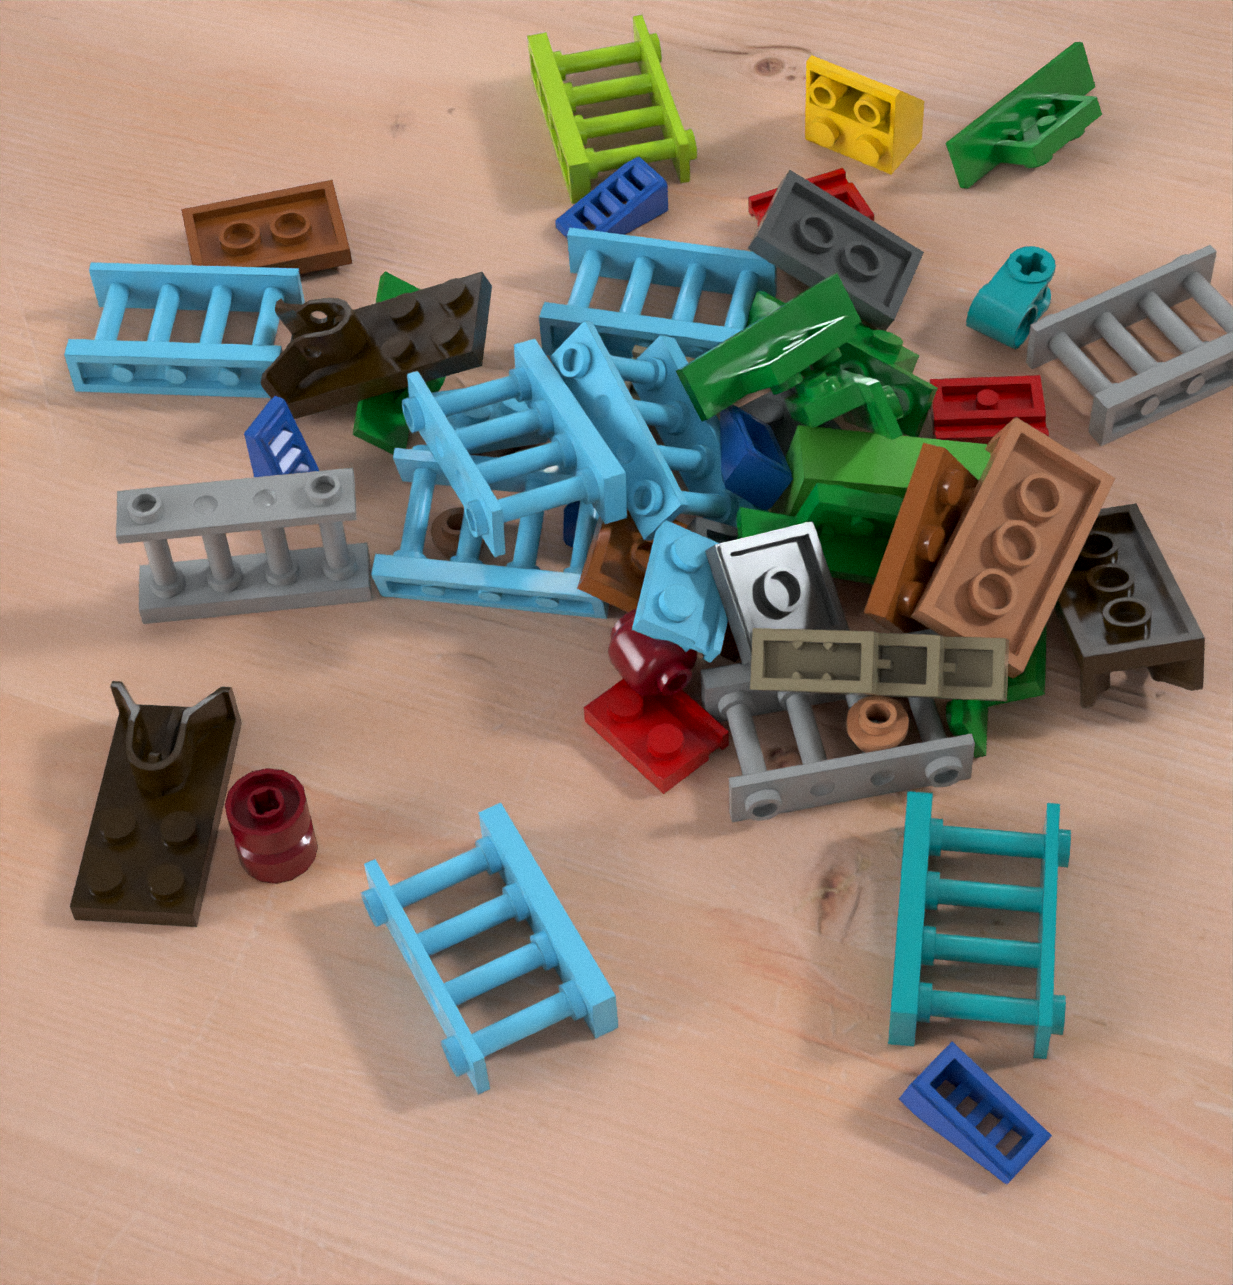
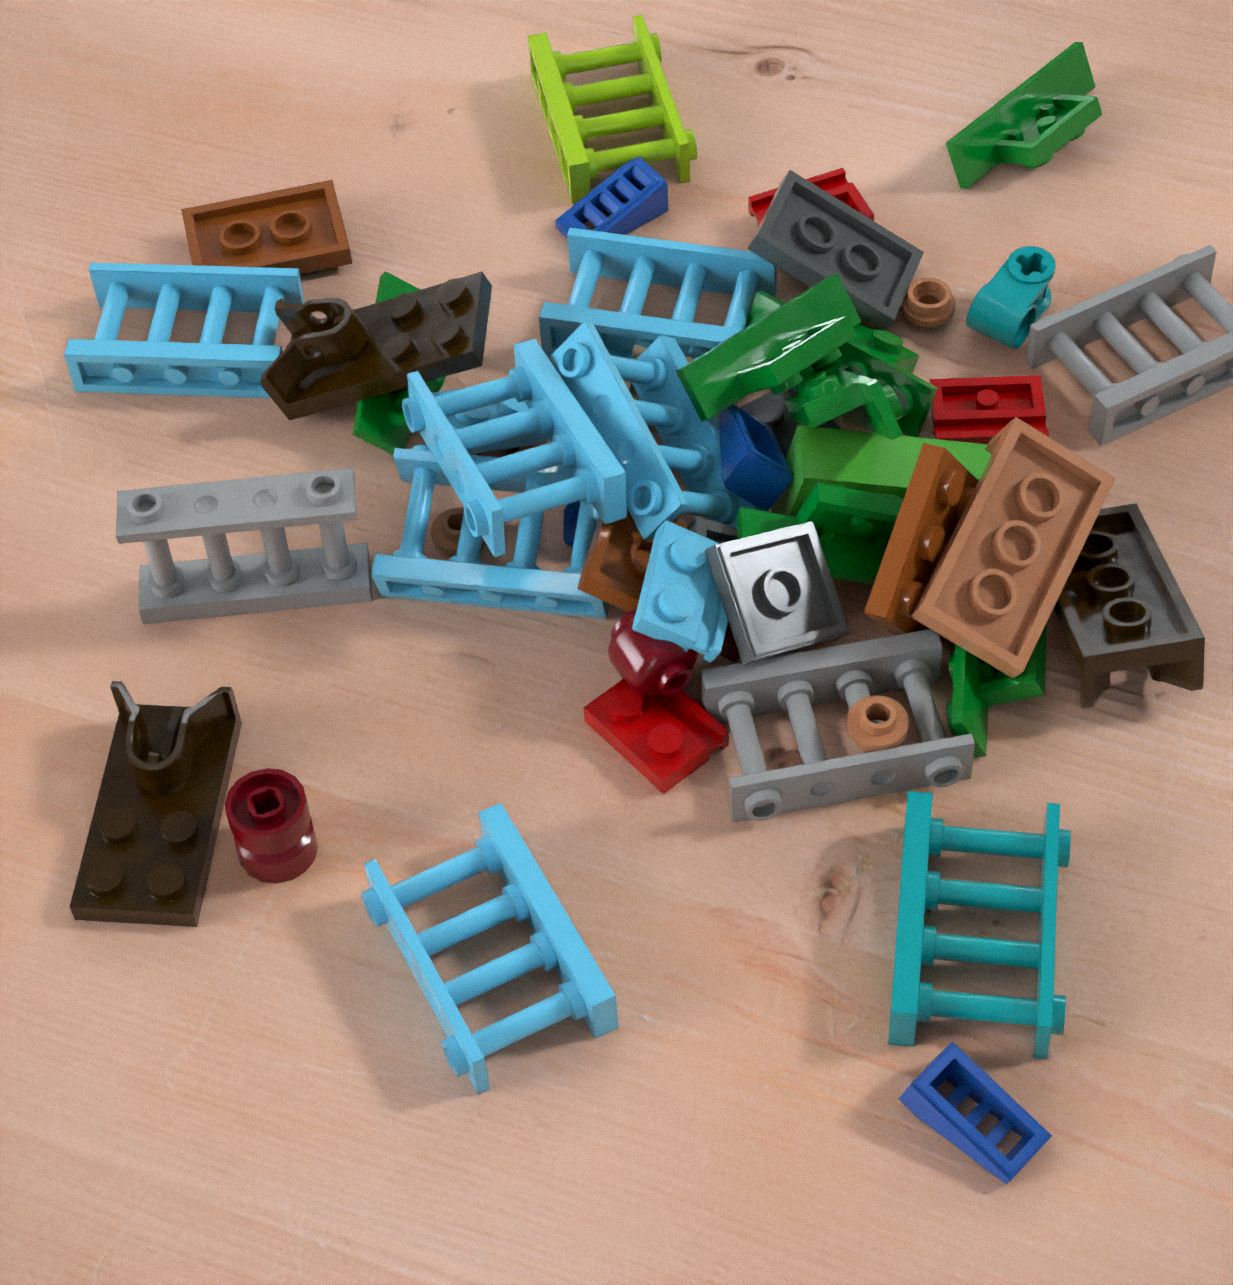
(286, 451): blue slope -> none
(860, 116): yellow slope -> none
(879, 664): dark tan slope -> none
(928, 303): none -> nougat plate

